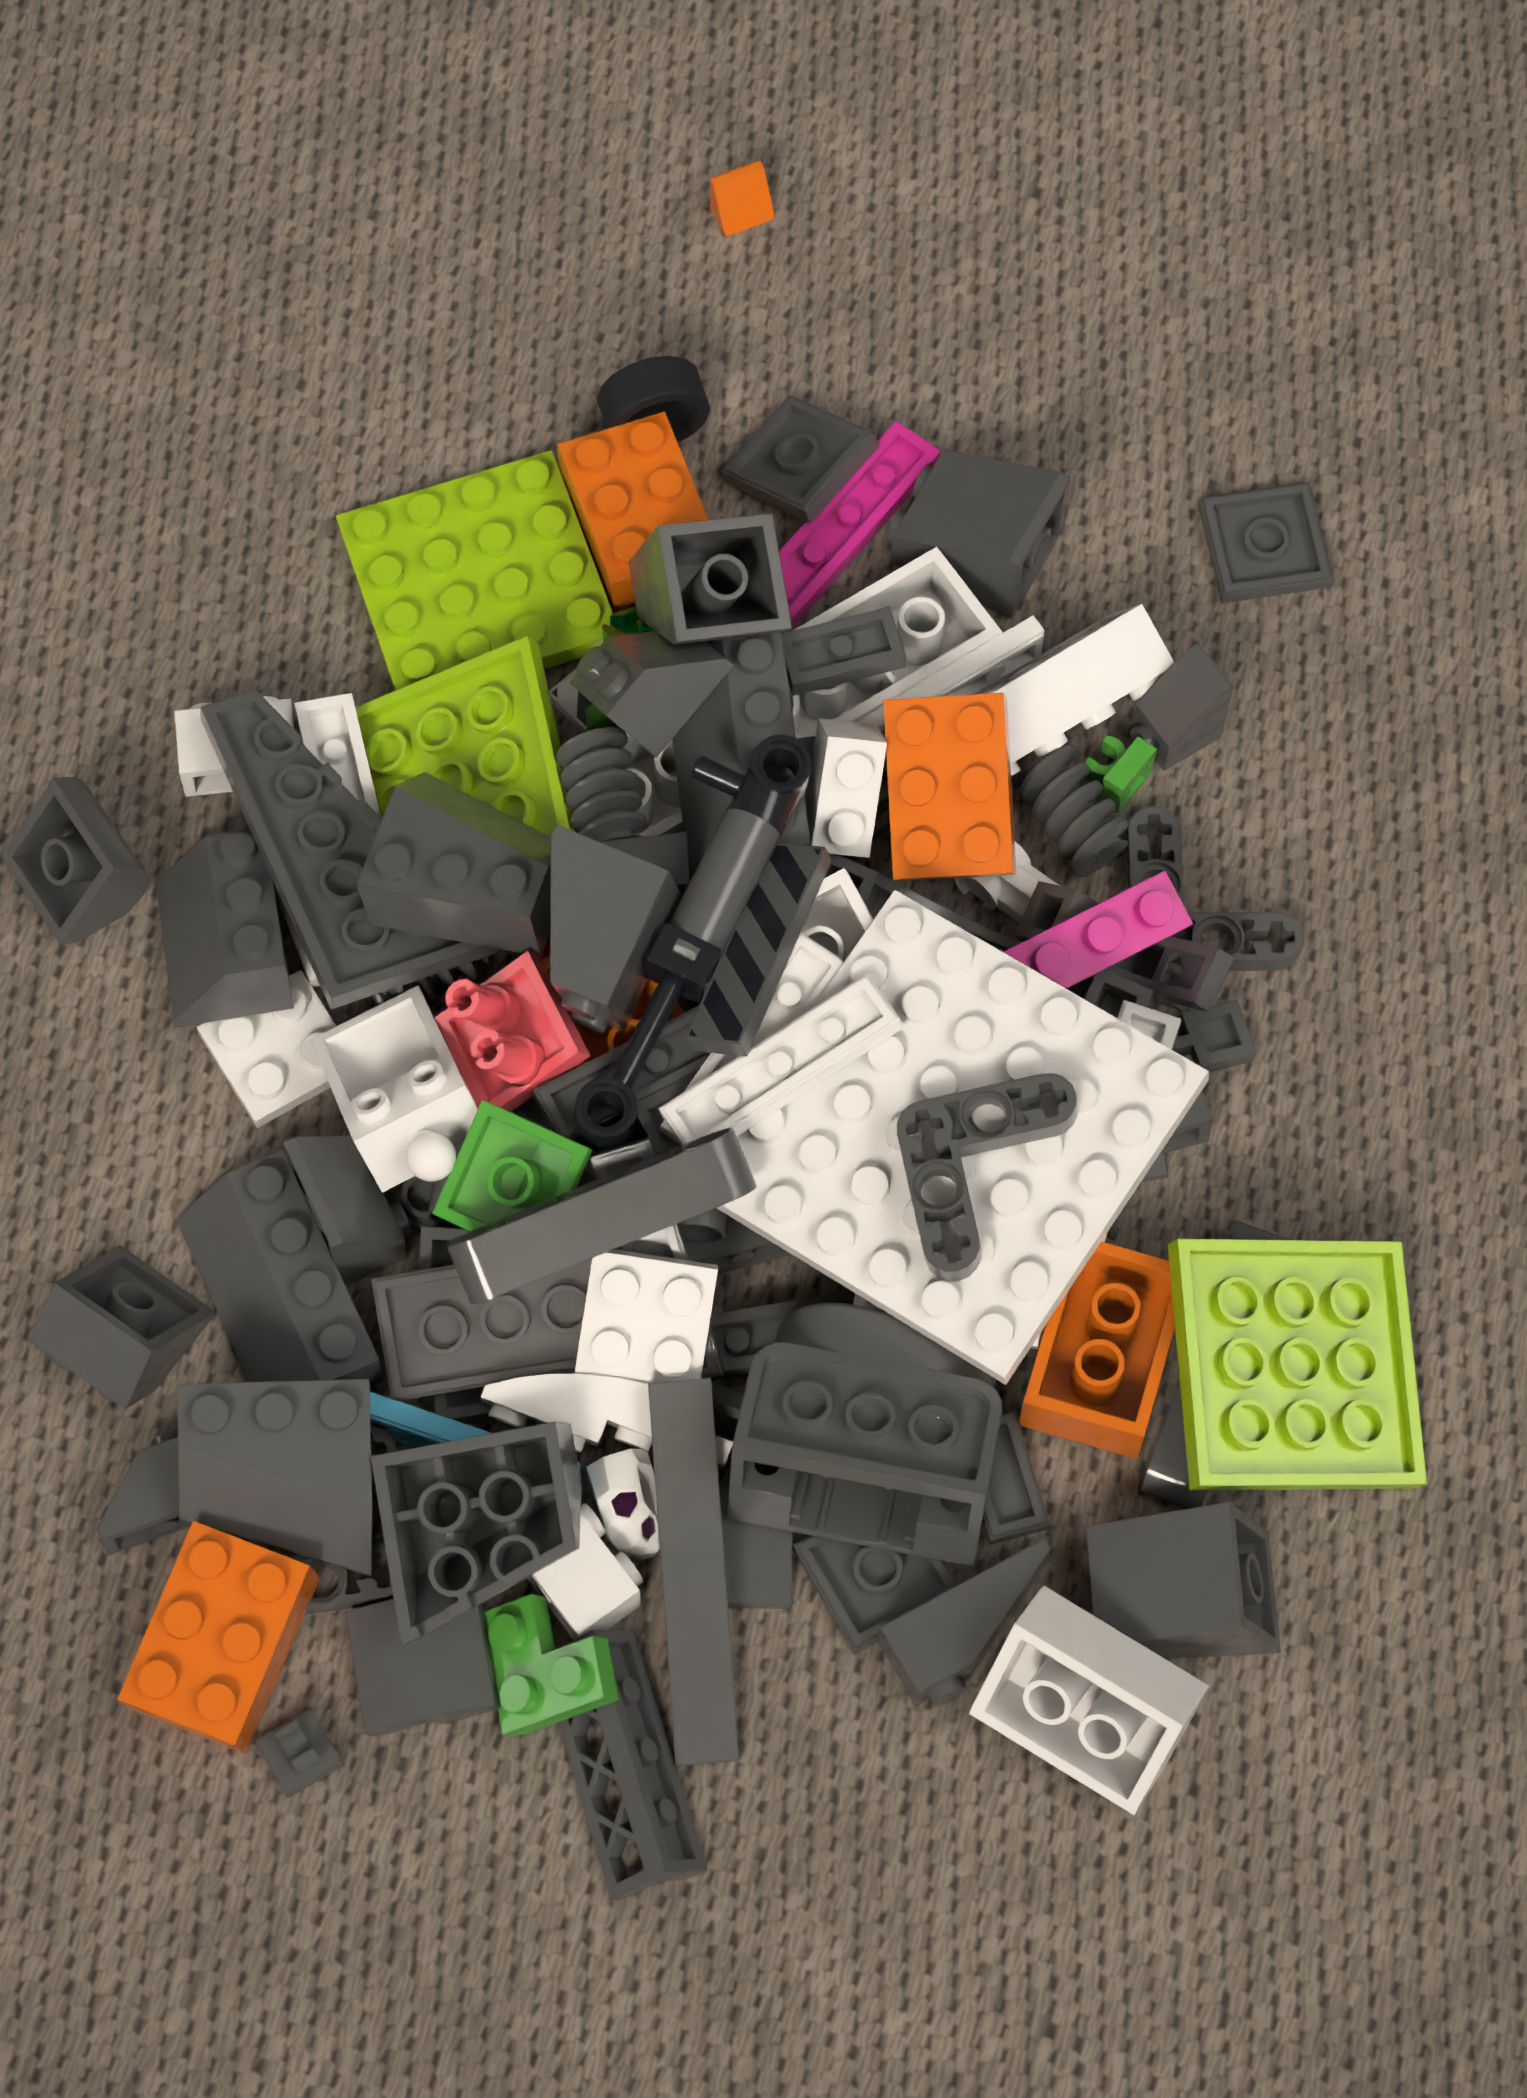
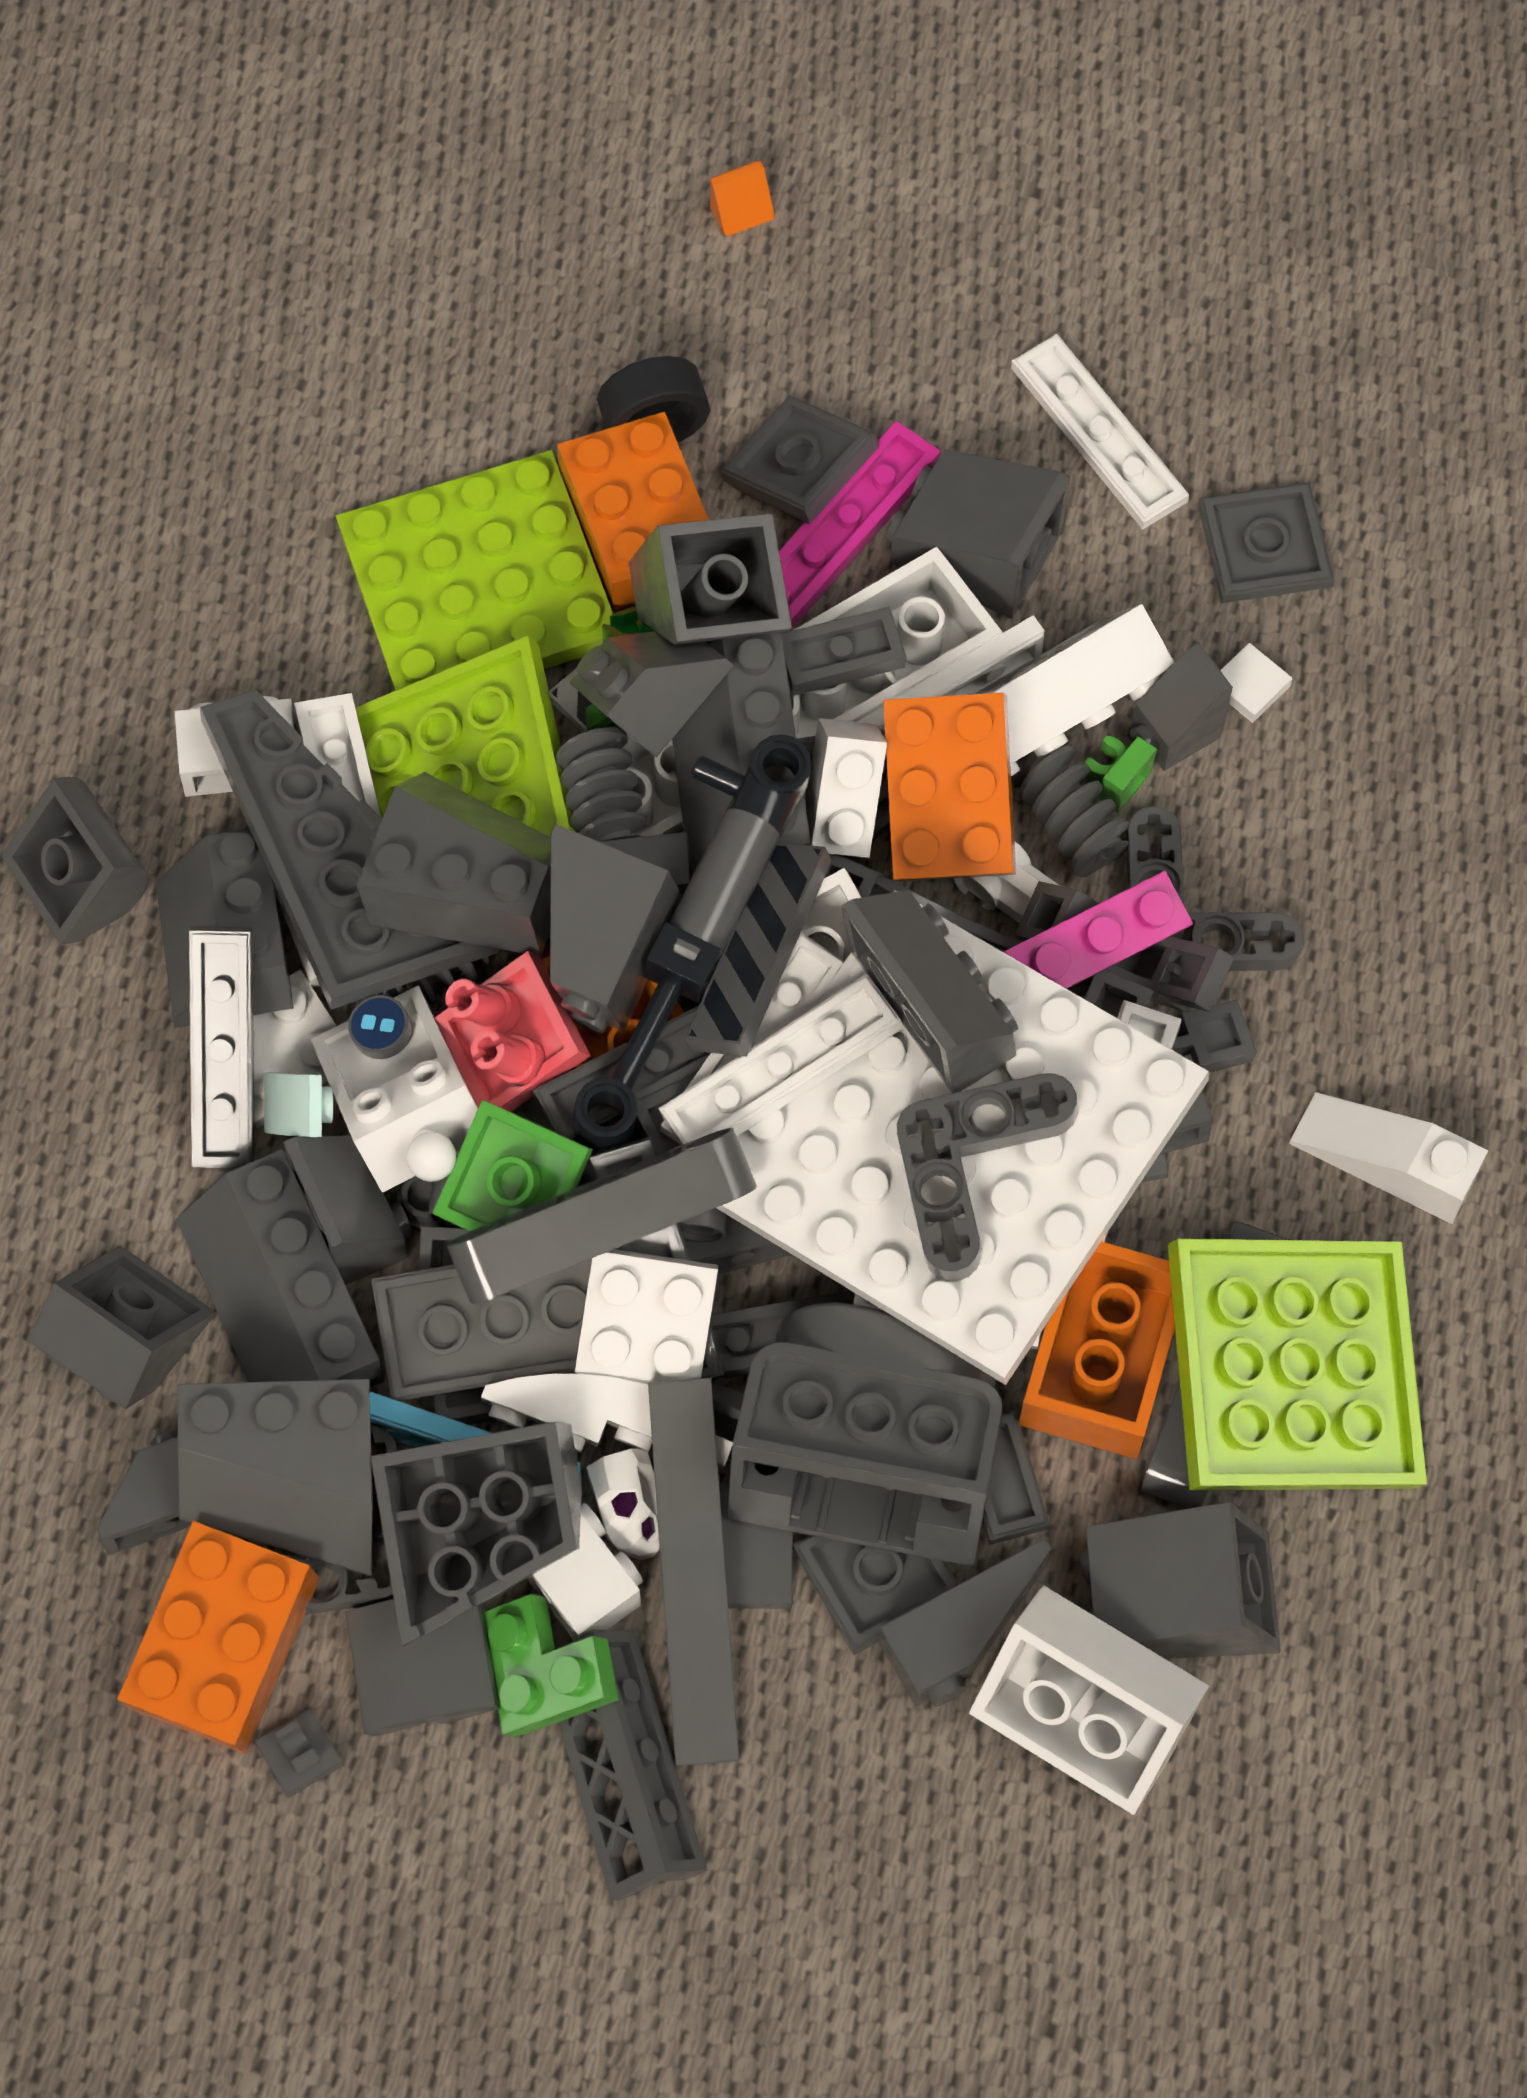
(221, 1046): none -> tile
(296, 1104): none -> light aqua slope
(380, 1027): none -> tile
(930, 986): none -> dark grey slope
(1100, 431): none -> white tile
(1255, 682): none -> white tile
(1392, 1153): none -> white slope

